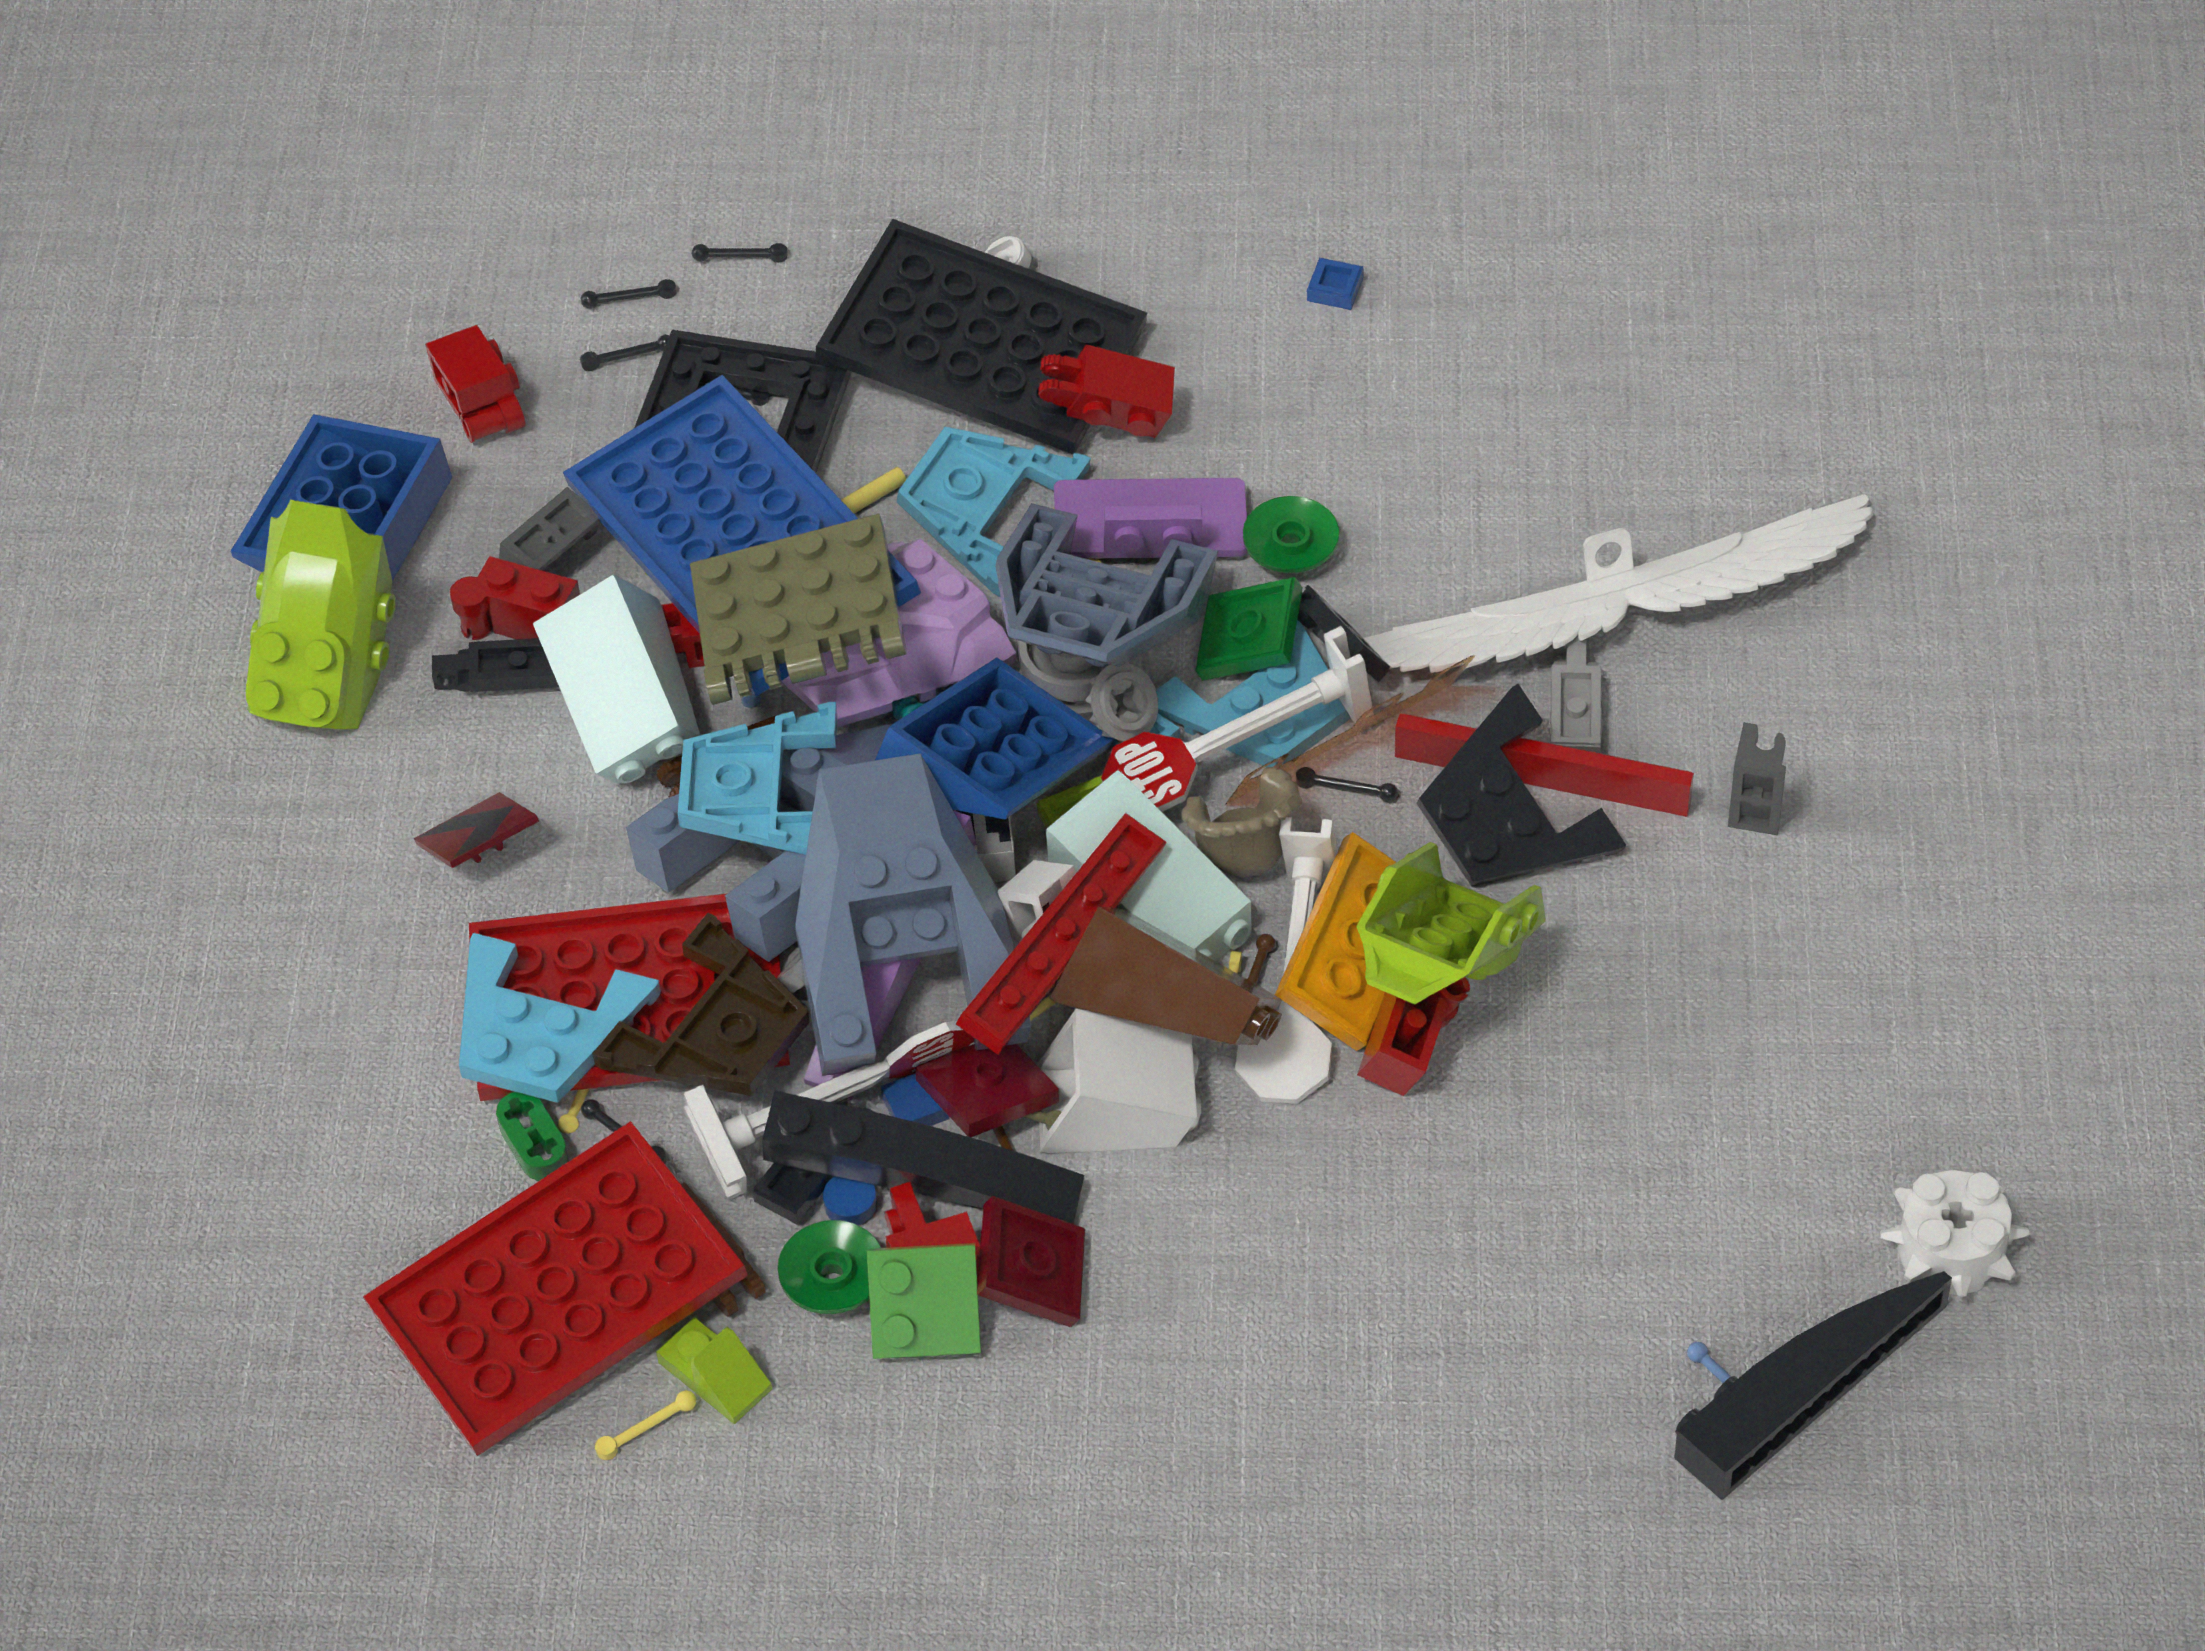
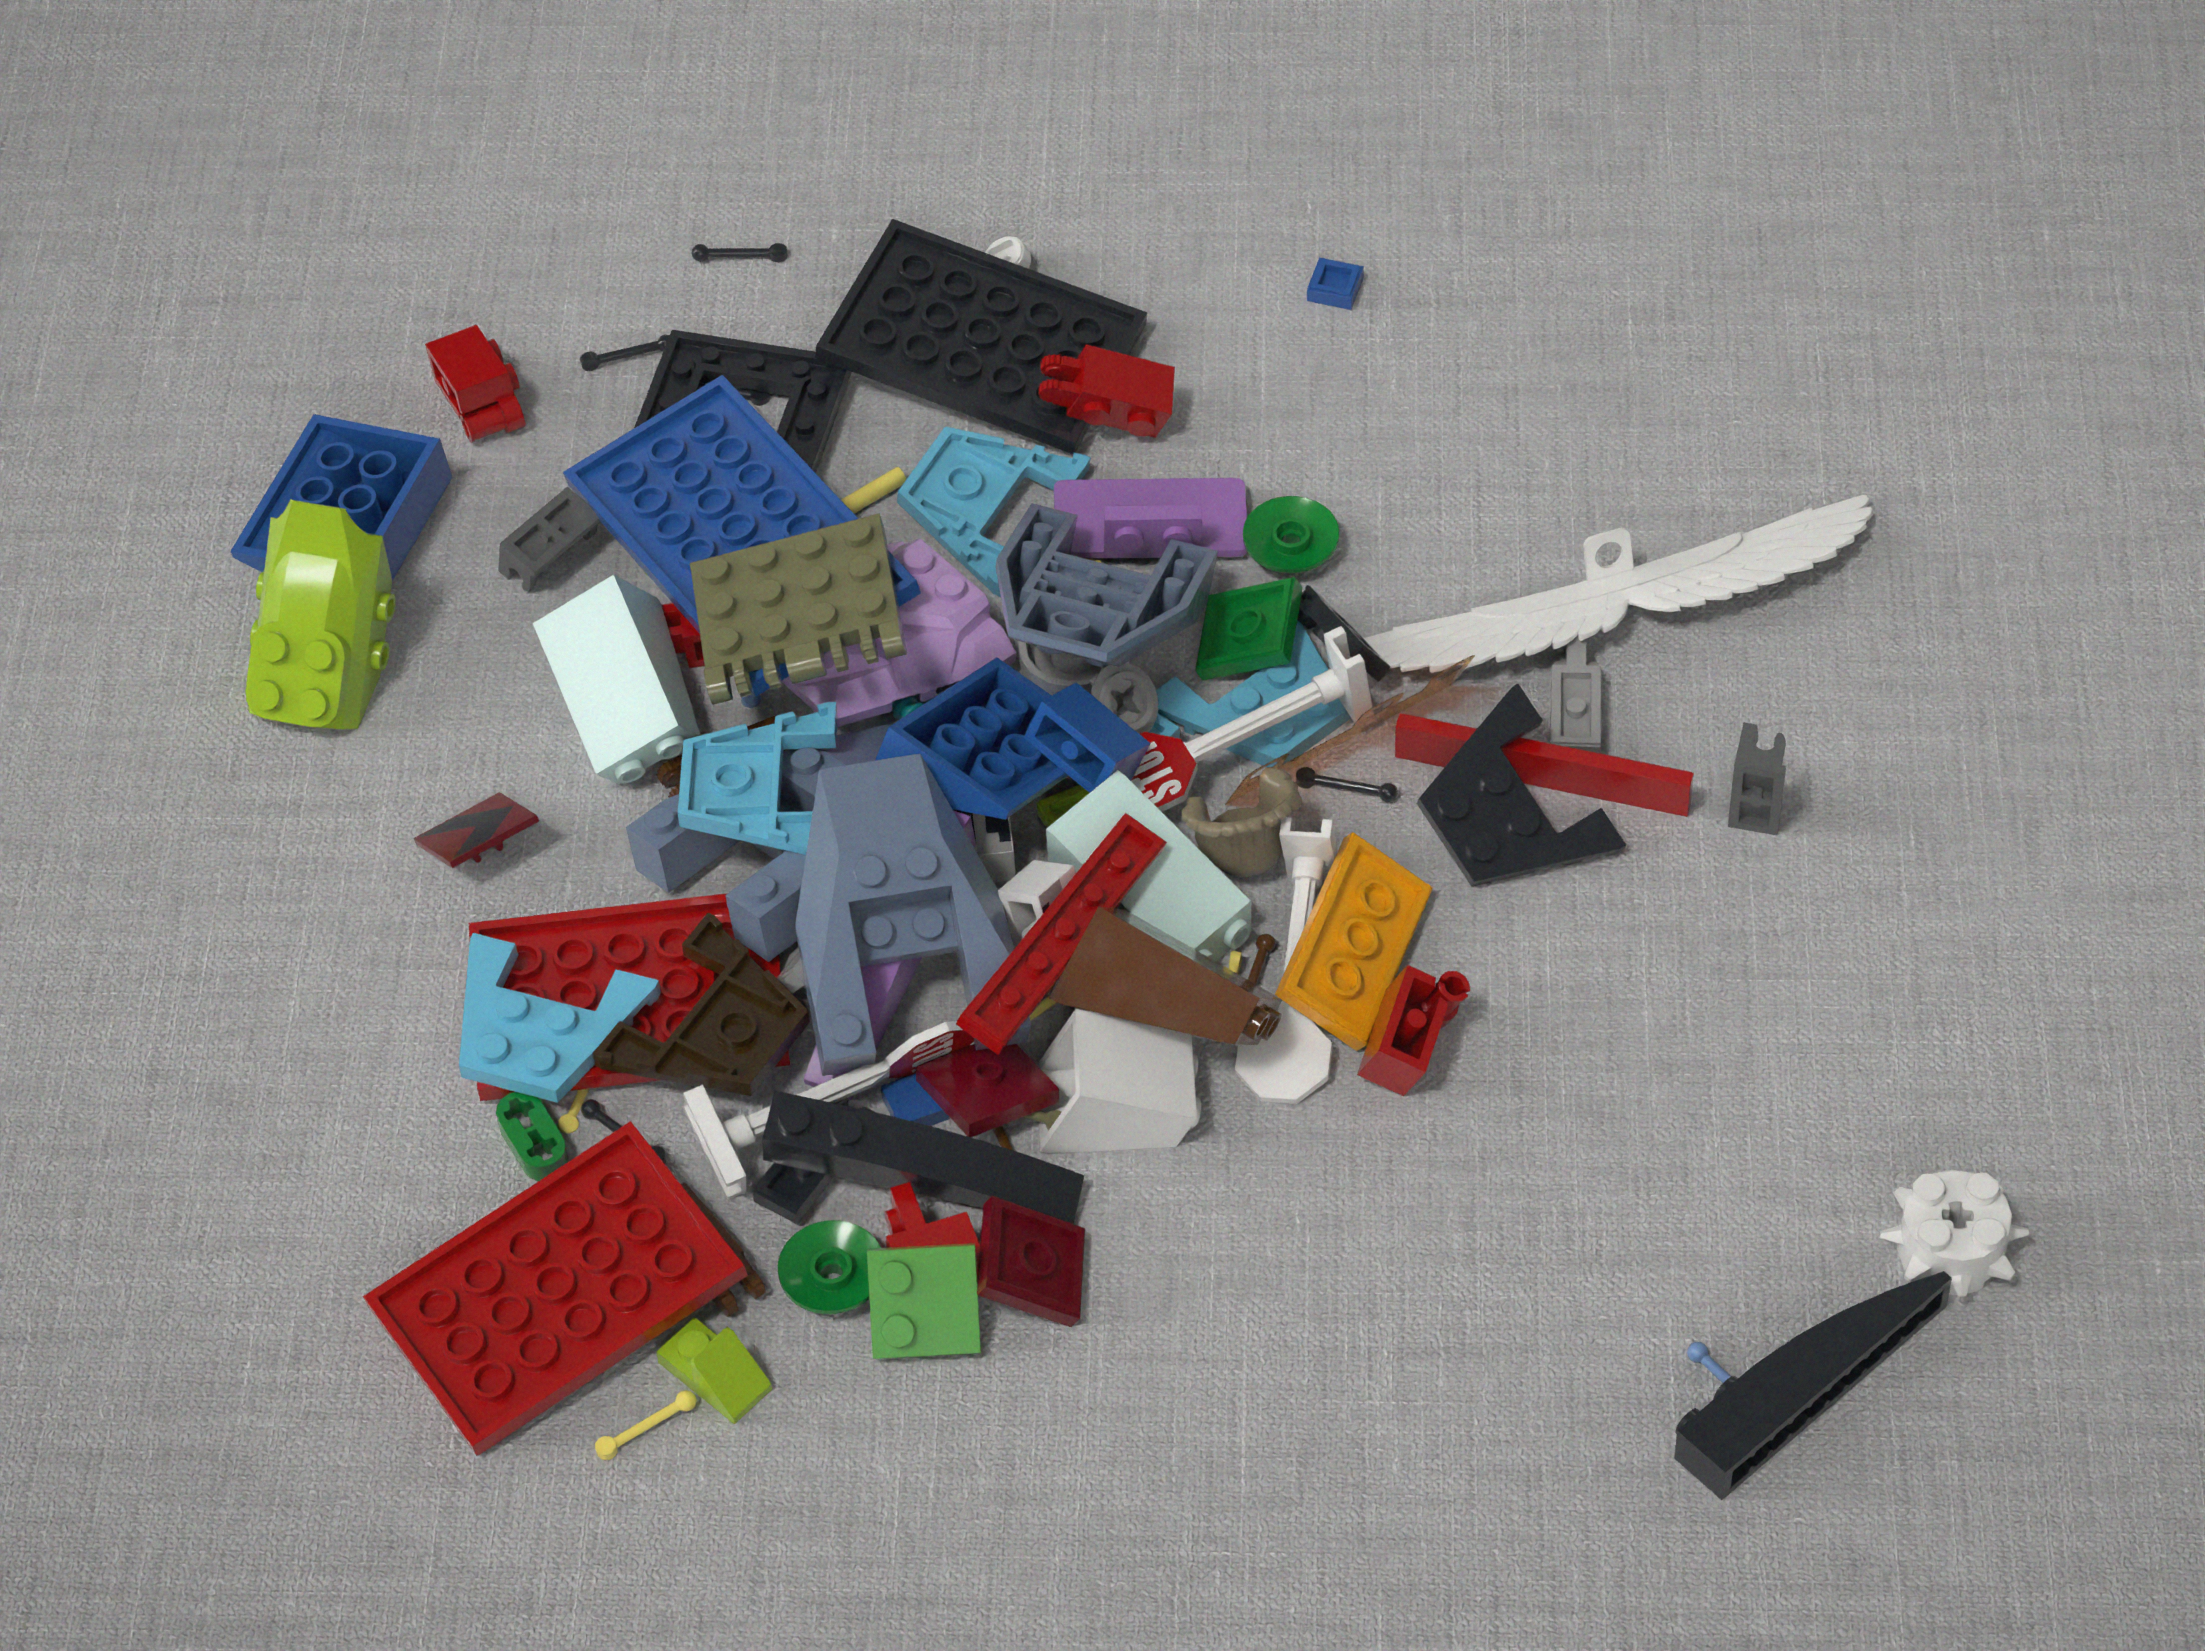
(494, 667): black hinge -> none
(512, 598): red hinge -> none
(665, 289): black hinge -> none
(849, 1200): blue tile -> none
(1085, 737): none -> blue brick
(1435, 932): lime slope -> none

